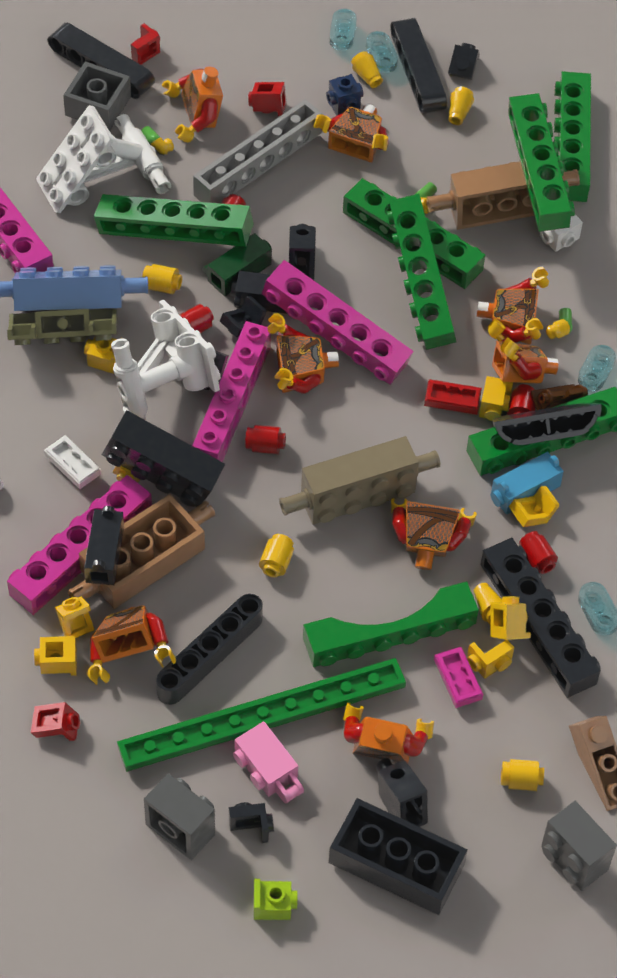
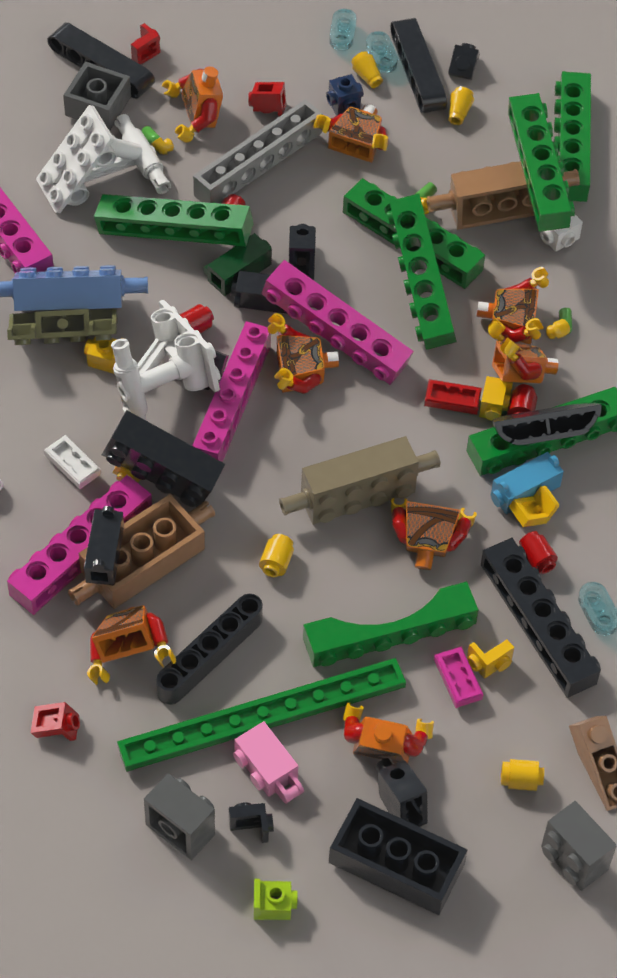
(57, 655): yellow brick -> none
(75, 617): yellow bracket -> none
(163, 278): yellow brick -> none
(250, 311): black bracket -> none
(265, 439): red brick -> none
(484, 596): yellow cone -> none
(509, 619): yellow brick -> none
(558, 395): reddish brown hinge -> none
(595, 370): clear light blue plate -> none

